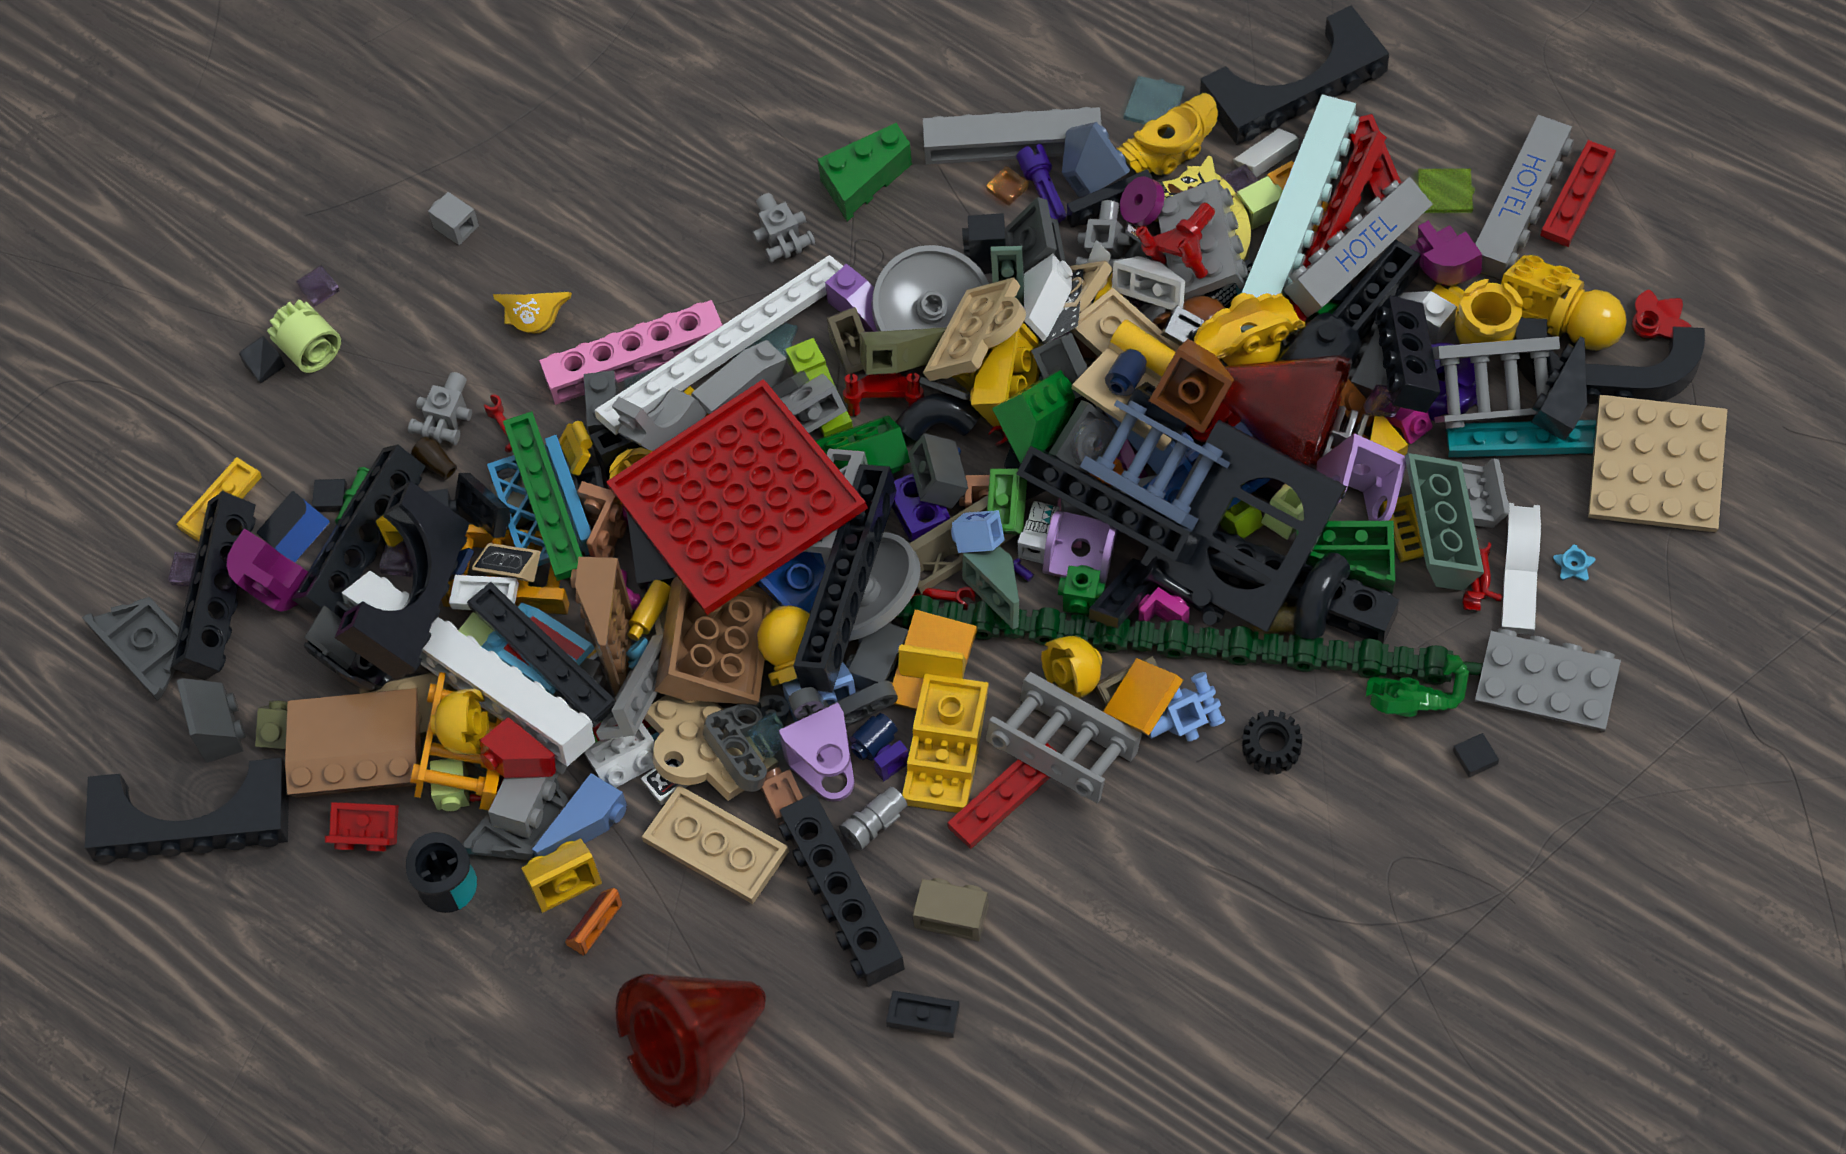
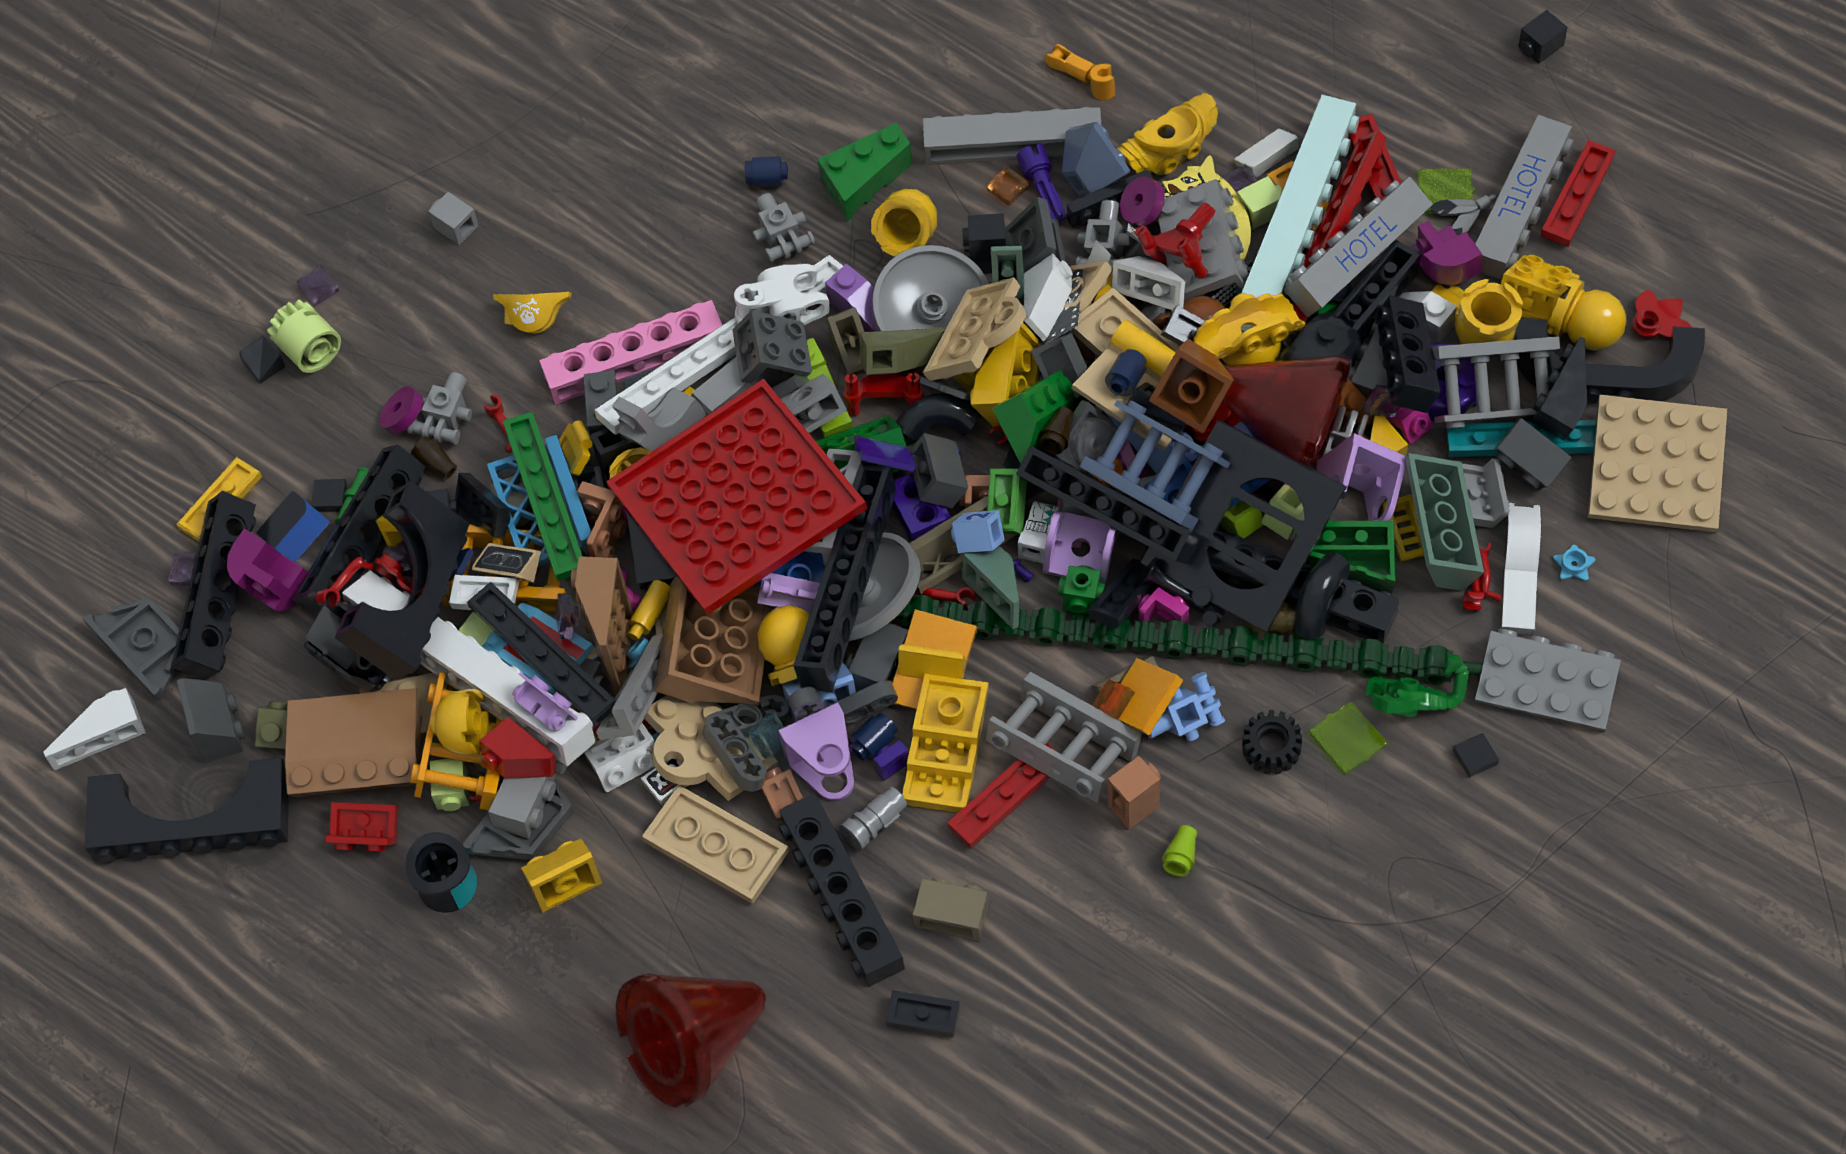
(99, 727): none -> white slope
(347, 574): none -> red piece
(389, 568): none -> red plate
(401, 410): none -> magenta piece
(552, 709): none -> lavender hinge
(566, 615): none -> clear purple plate
(585, 816): medium blue slope -> none
(594, 921): orange slope -> none
(766, 171): none -> dark blue brick
(770, 342): none -> dark grey bracket
(781, 295): none -> white piece
(784, 590): none -> lavender hinge
(884, 453): none -> dark purple piece
(904, 221): none -> yellow tile
(1056, 433): none -> dark brown cone
(1072, 665): yellow cylinder -> none
(1099, 76): none -> light orange piece
(1113, 698): none -> clear orange tile
(1134, 792): none -> nougat brick
(1152, 99): clear light blue piece -> none
(1180, 854): none -> lime cone
(1253, 108): black arch -> none
(1348, 738): none -> clear neon green piece
(1466, 208): none -> light grey piece
(1532, 454): none -> dark grey brick
(1542, 36): none -> black brick

